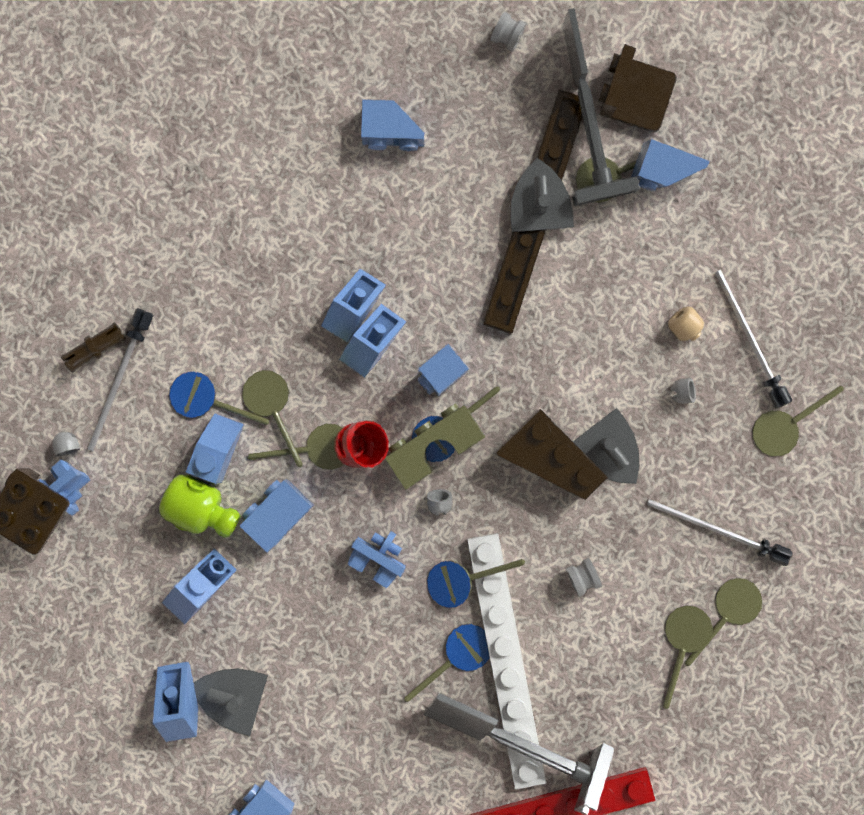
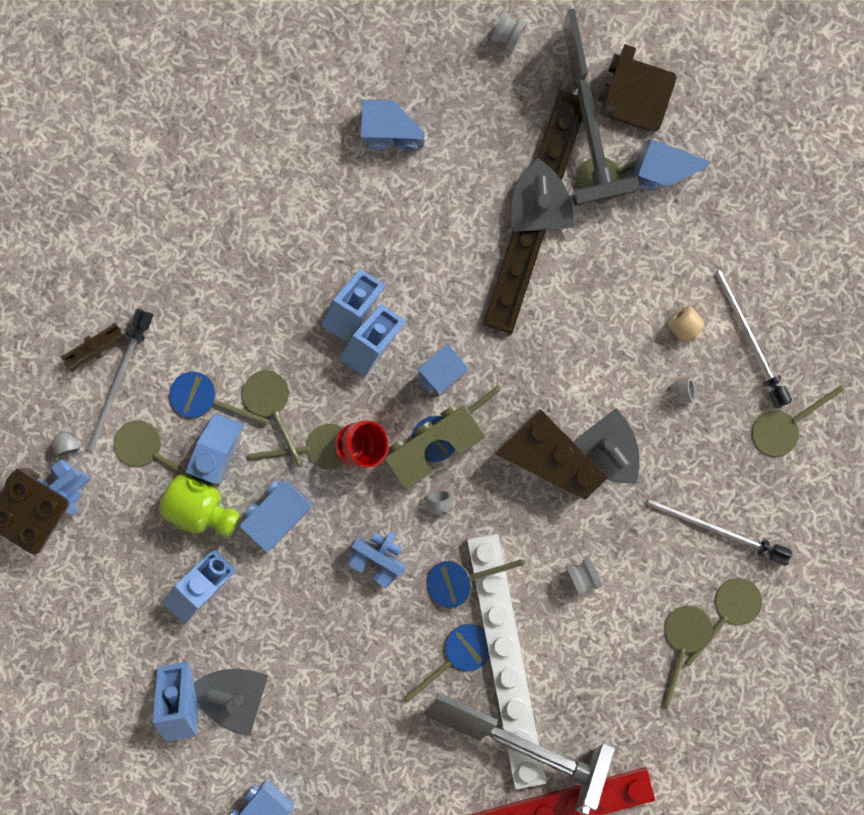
(139, 444): none -> olive piece

